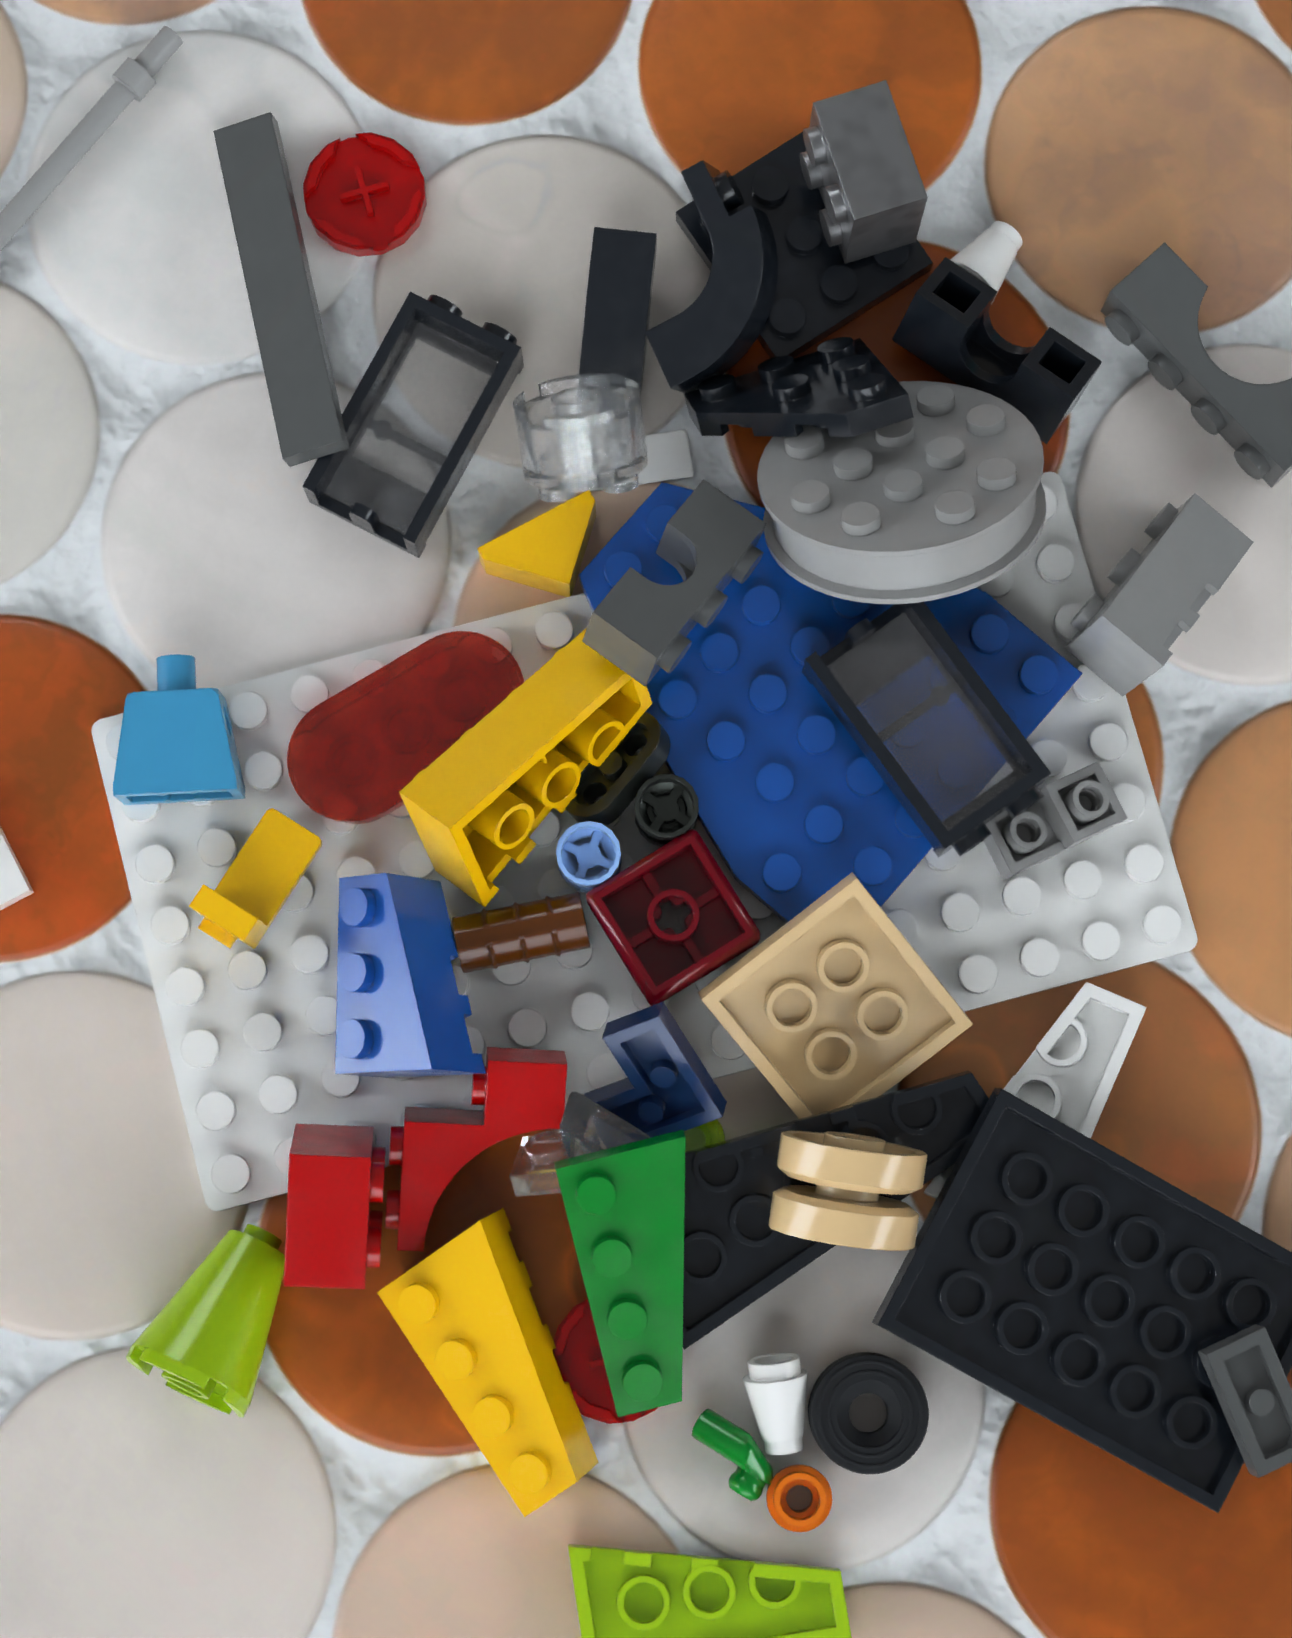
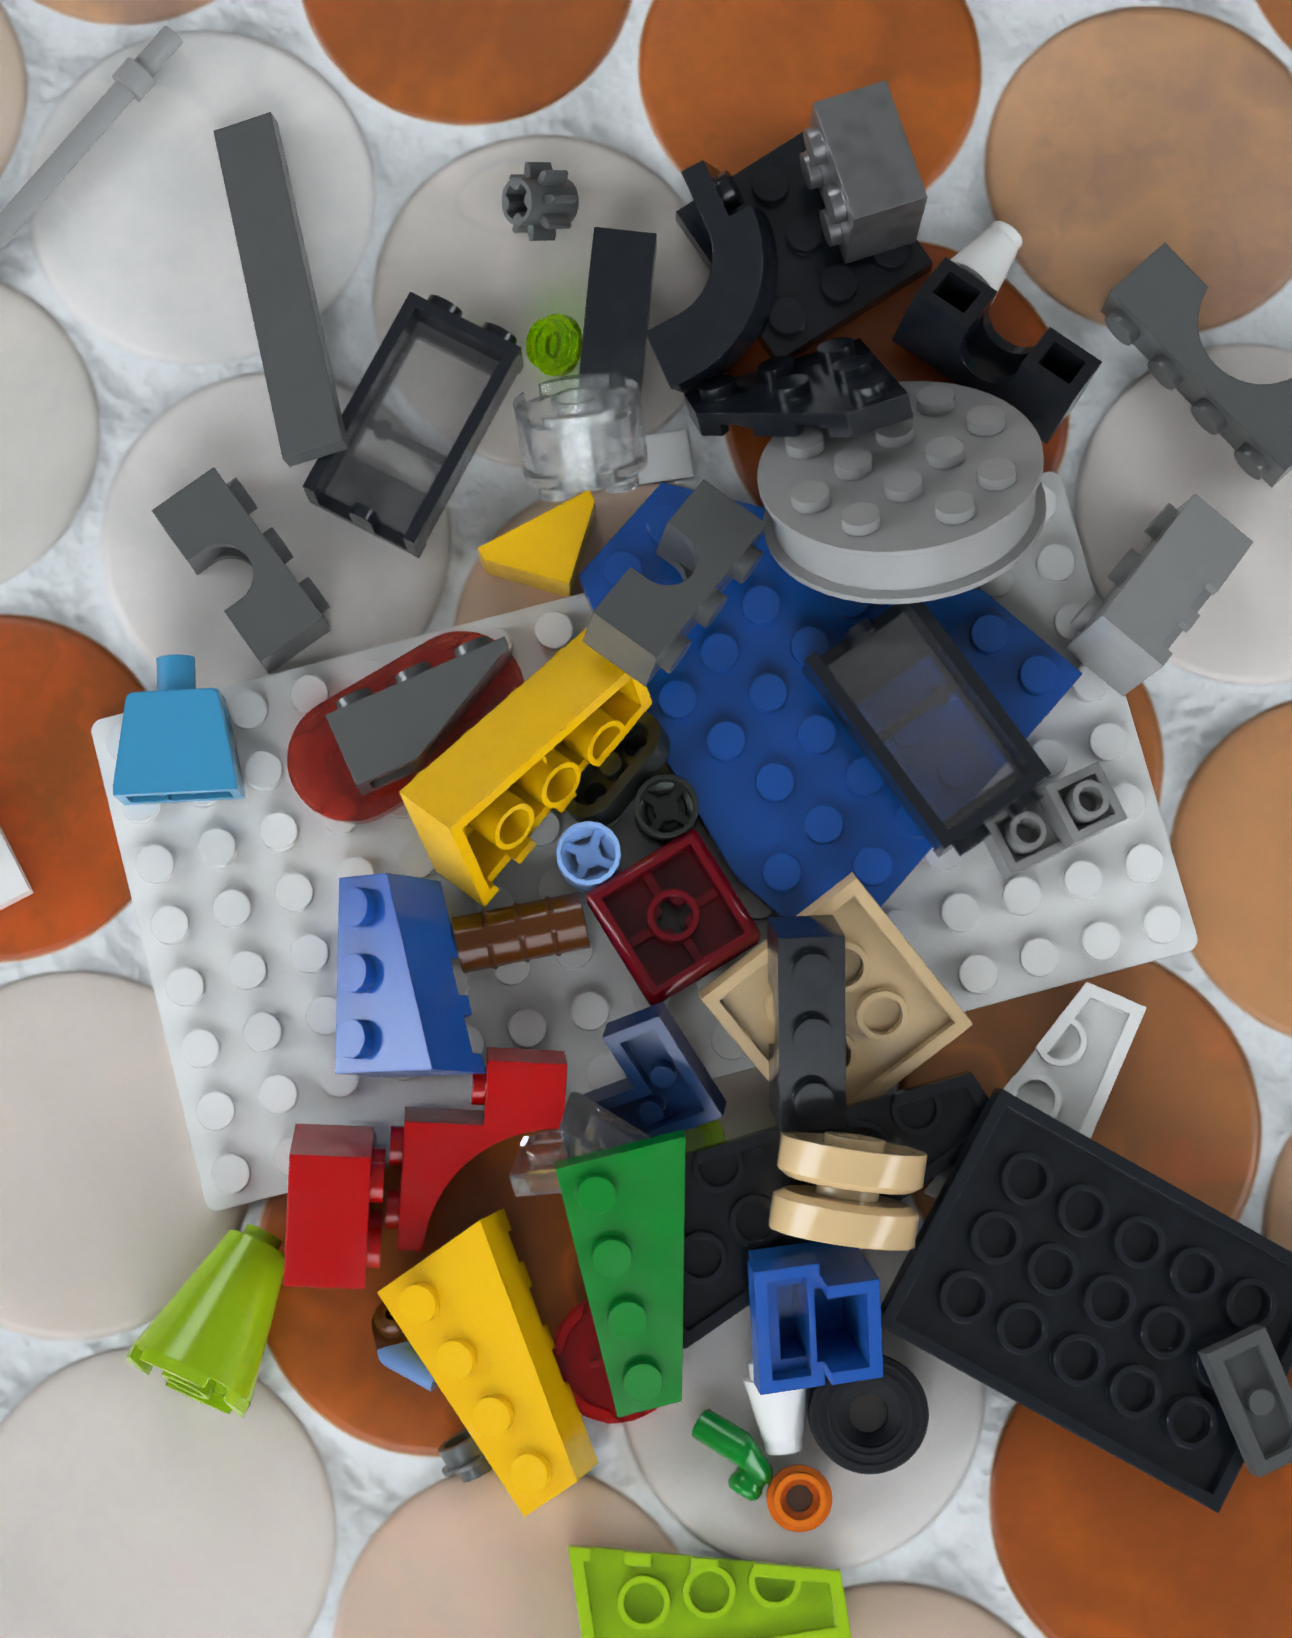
(213, 524): none -> dark grey arch
(257, 881): yellow bracket -> none
(364, 194): red tile -> none
(396, 1351): none -> arm
(404, 725): none -> dark grey slope
(463, 1457): none -> dark grey plate
(540, 201): none -> dark grey gear
(554, 344): none -> clear neon green plate
(810, 1022): none -> black arch
(813, 1316): none -> blue plate

